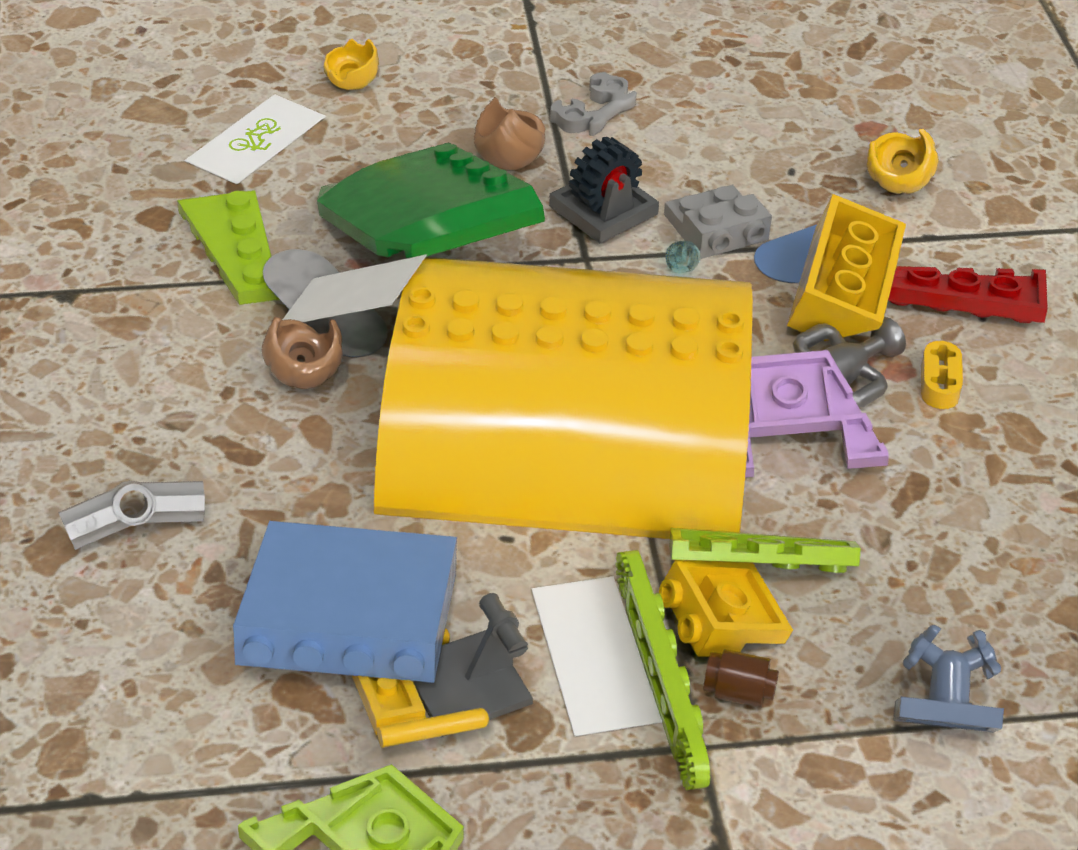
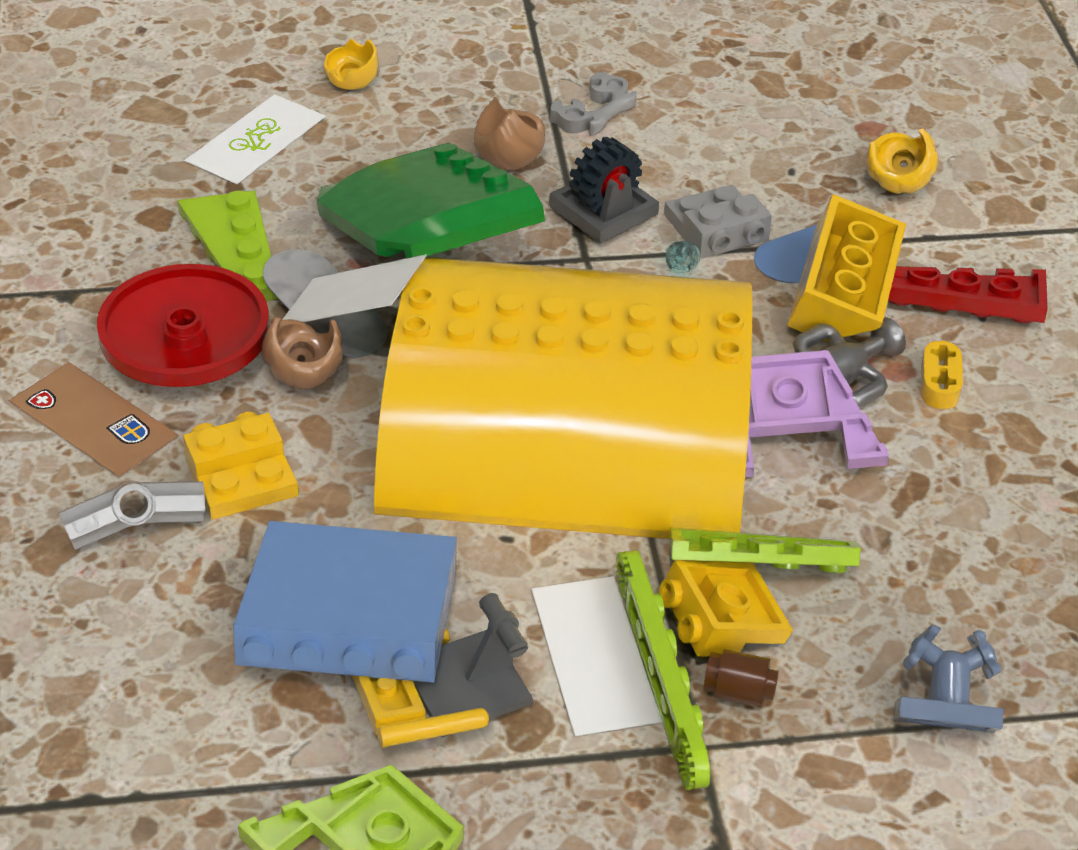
(94, 419): none -> medium nougat sticker
(183, 325): none -> red dish
(240, 464): none -> yellow plate

